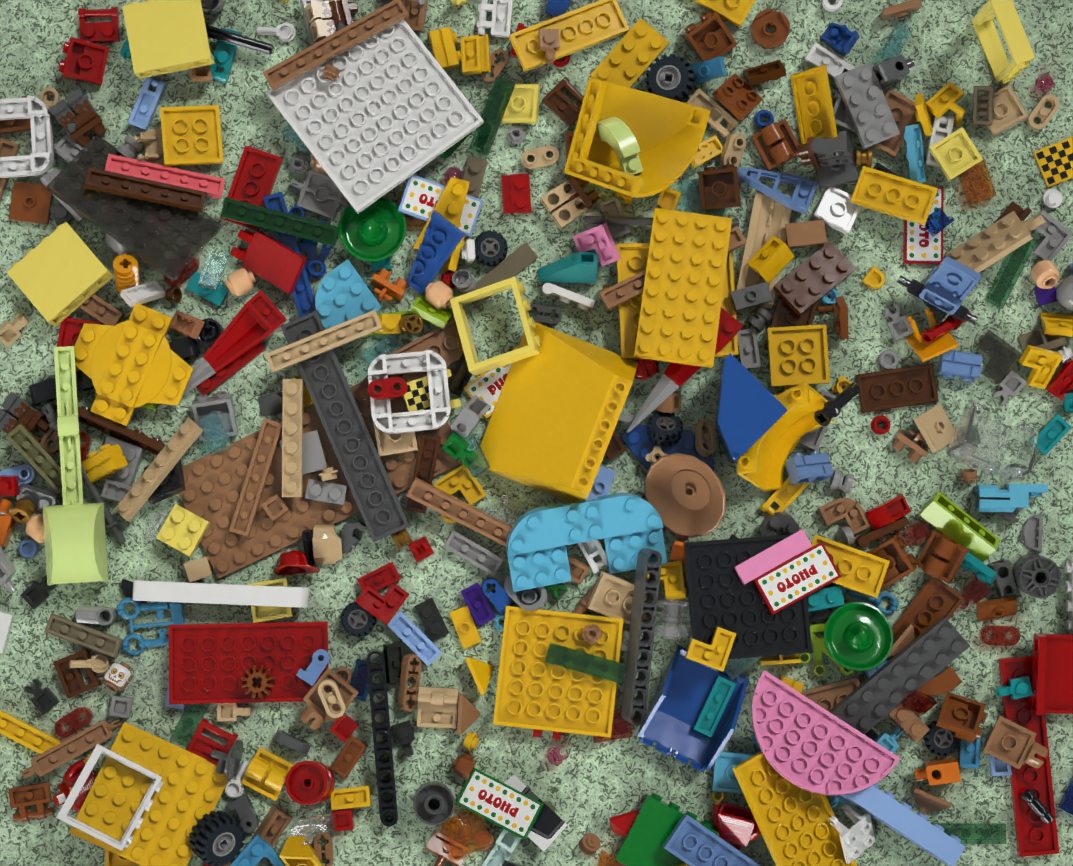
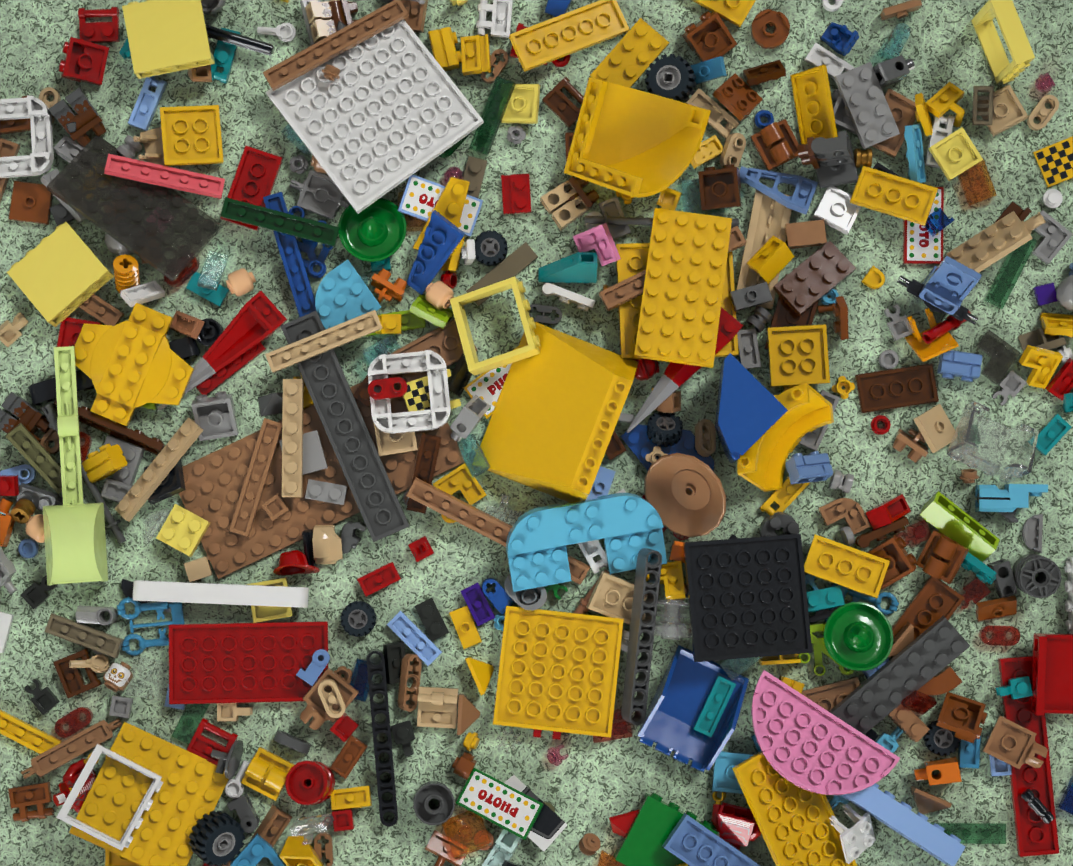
(145, 189): reddish brown plate -> none
(173, 291): reddish brown hinge -> none
(215, 432): clear light blue plate -> none
(256, 689): dark orange gear -> none
(270, 260): red tile -> none
(328, 474): tan plate -> none
(382, 607): red plate -> none
(401, 538): pearl gold wheel -> none
(415, 322): pearl gold wheel -> none
(457, 448): green plate -> none
(464, 281): light grey wheel -> none
(473, 553): light grey plate -> none
(540, 157): tan plate -> none
(549, 42): medium nougat plate -> none
(585, 663): clear green tile -> none
(592, 628): medium nougat plate -> none
(623, 143): yellowish green arch -> none
(716, 653): yellow plate -> none
(773, 556): bright pink tile -> none
(797, 578): tile -> none
(832, 408): black pin -> none
(1045, 274): light nougat head -> none

